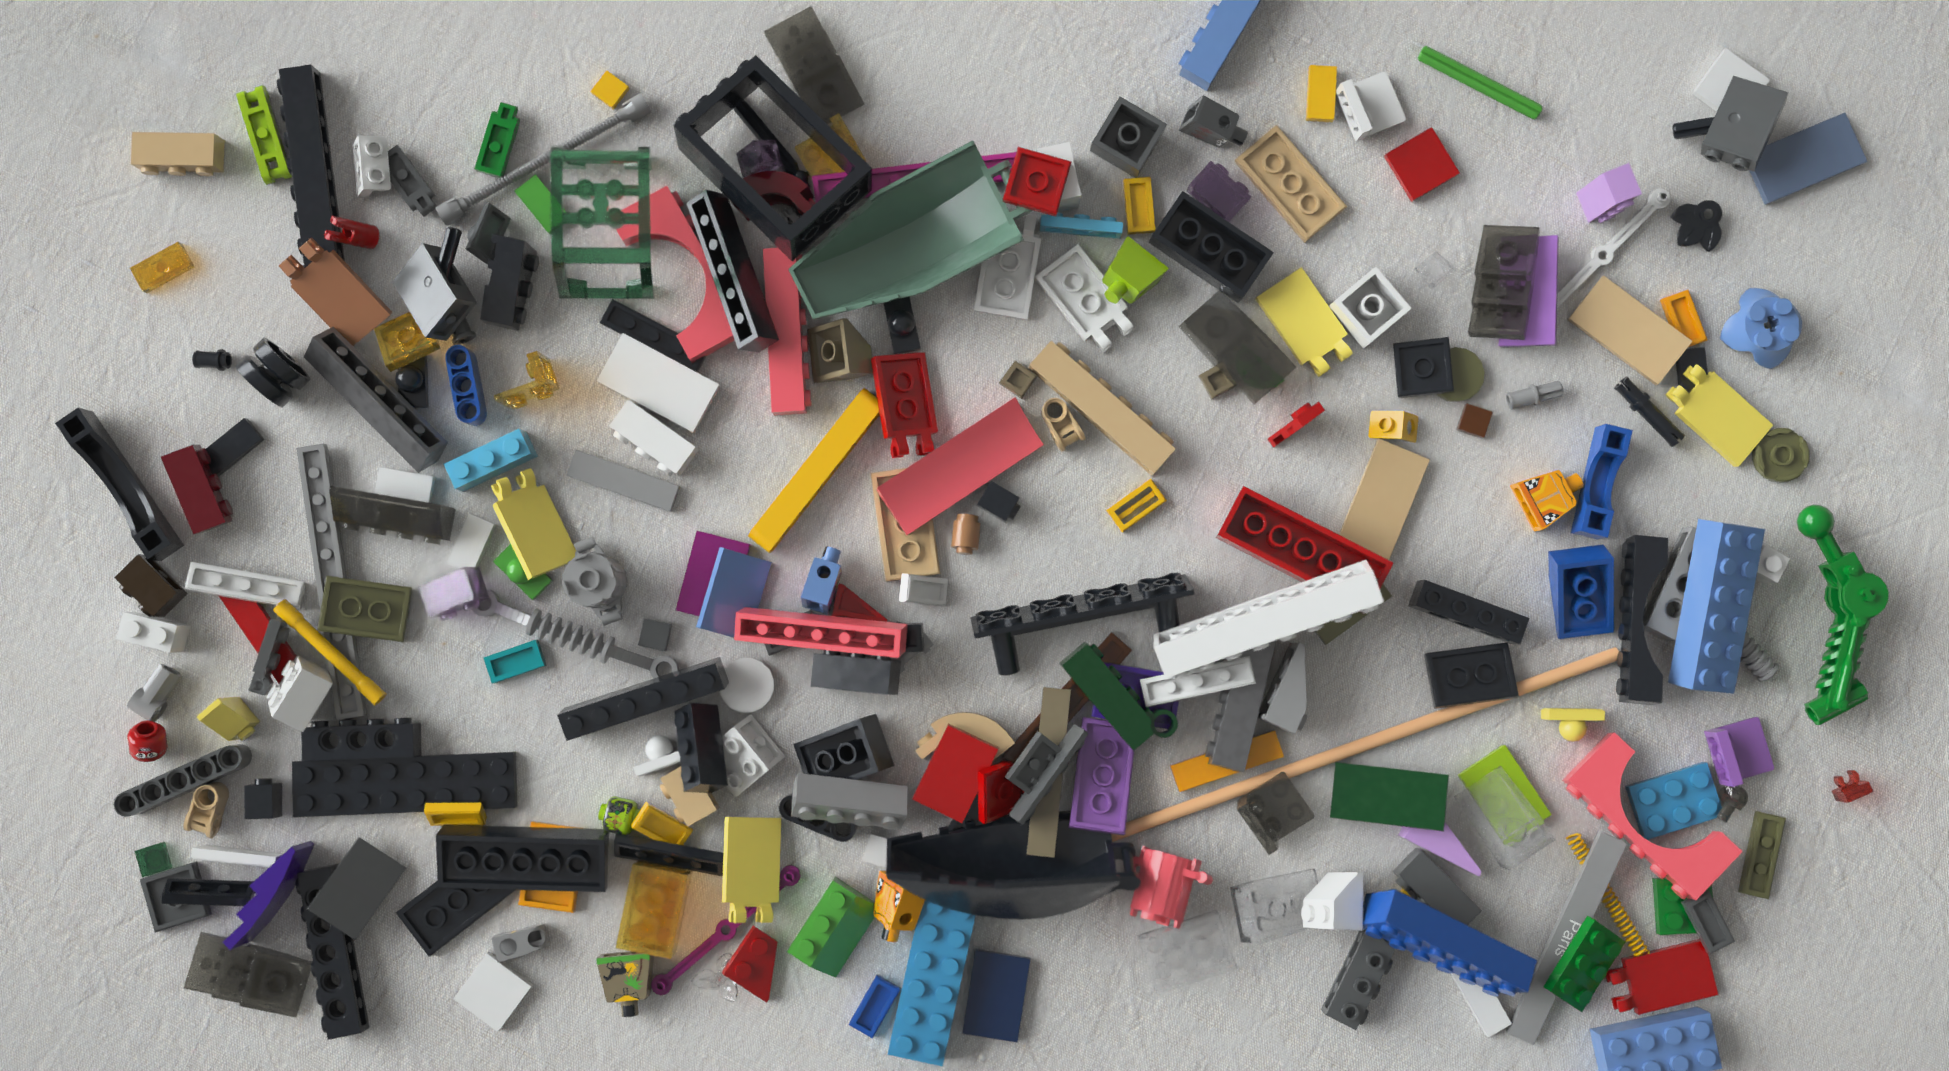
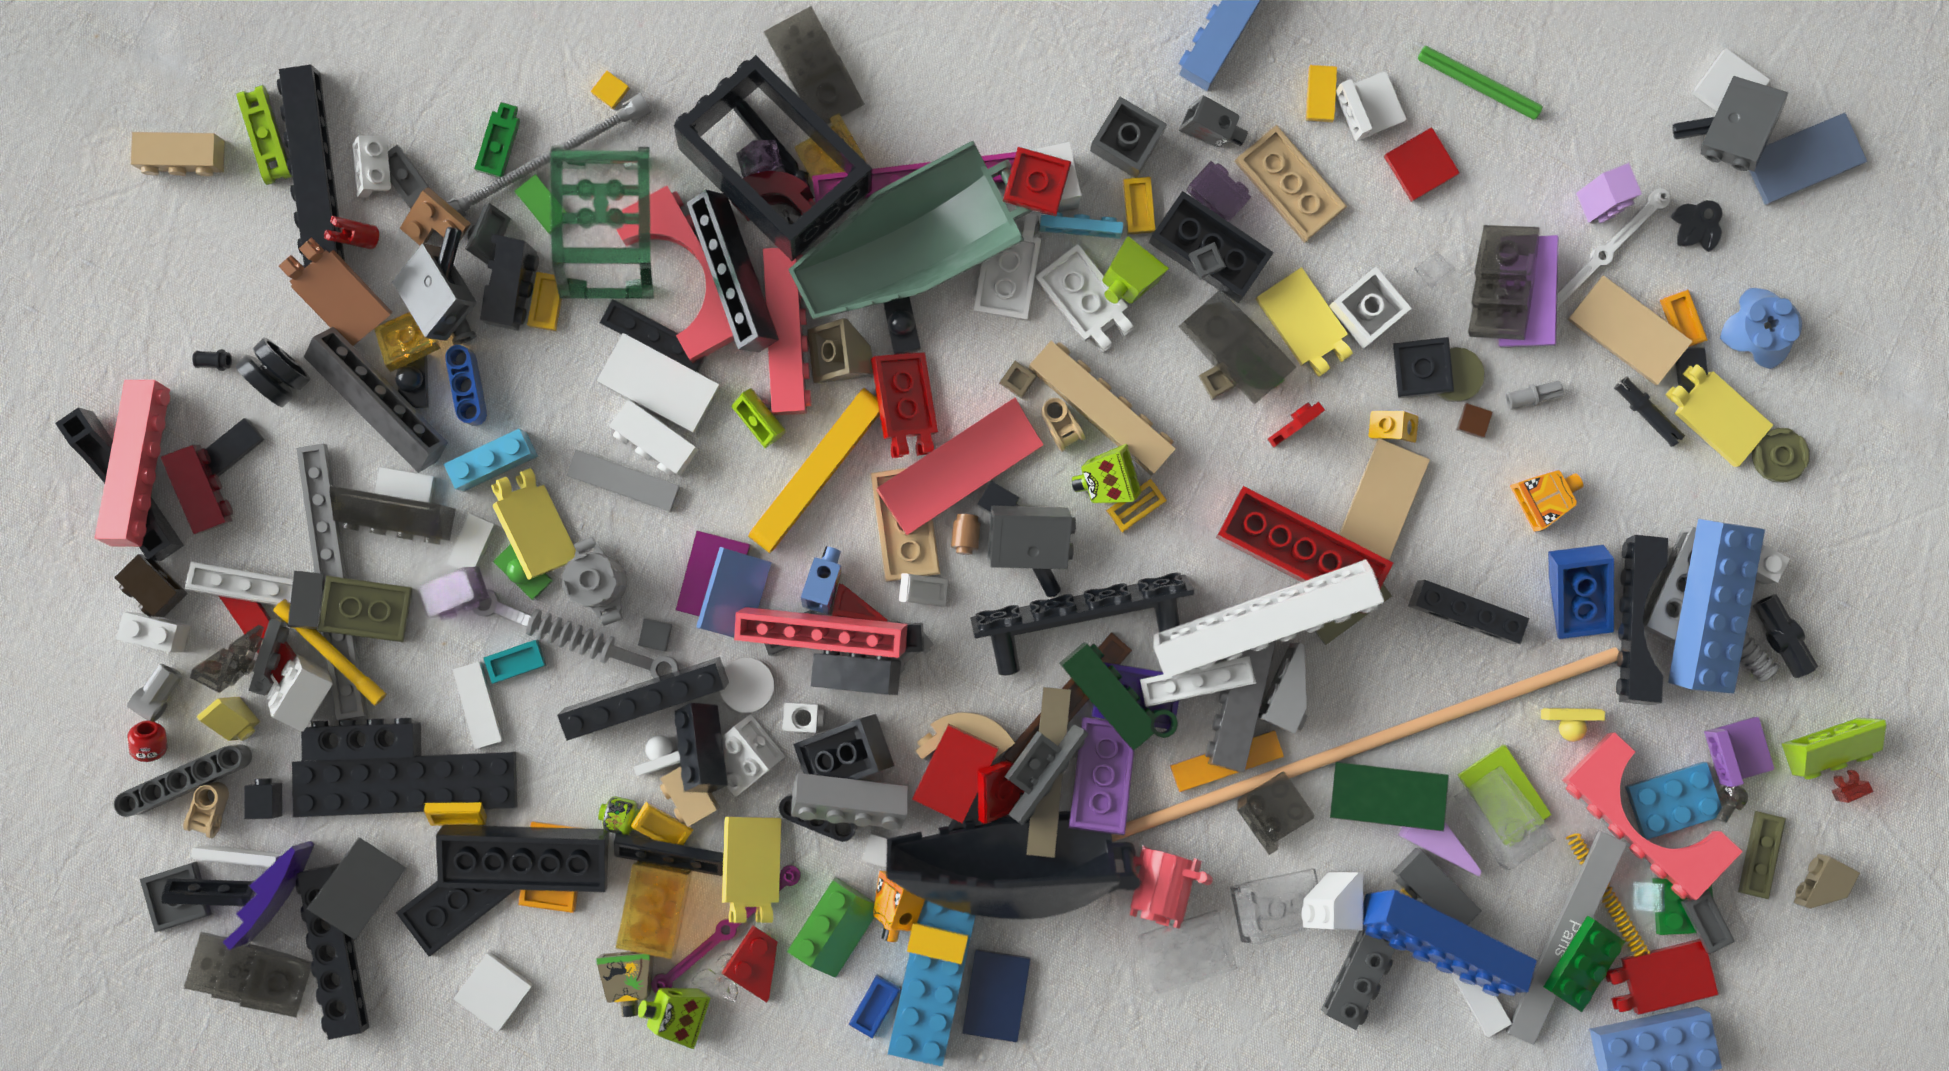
(132, 463): none -> coral brick
(153, 859): clear green tile -> none
(162, 267): clear yellow plate -> none
(229, 665): none -> clear smoke bracket
(305, 600): none -> dark grey tile
(432, 214): none -> medium nougat plate
(478, 705): none -> white tile
(519, 942): light grey leg -> none
(542, 388): clear yellow bracket -> none
(544, 303): none -> yellow tile
(676, 1014): none -> lime torso
(758, 418): none -> lime brick
(790, 720): none -> white brick
(937, 943): none -> yellow tile
(1033, 540): none -> dark grey piece
(1109, 477): none -> lime torso
(1207, 261): none -> dark grey tile
(1471, 675): black tile -> none
(1594, 506): blue arch -> none
(1649, 896): none -> clear light blue tile
(1785, 636): none -> black piece
(1825, 882): none -> dark tan slope
(1835, 746): none -> lime slope
(1854, 601): green piece -> none

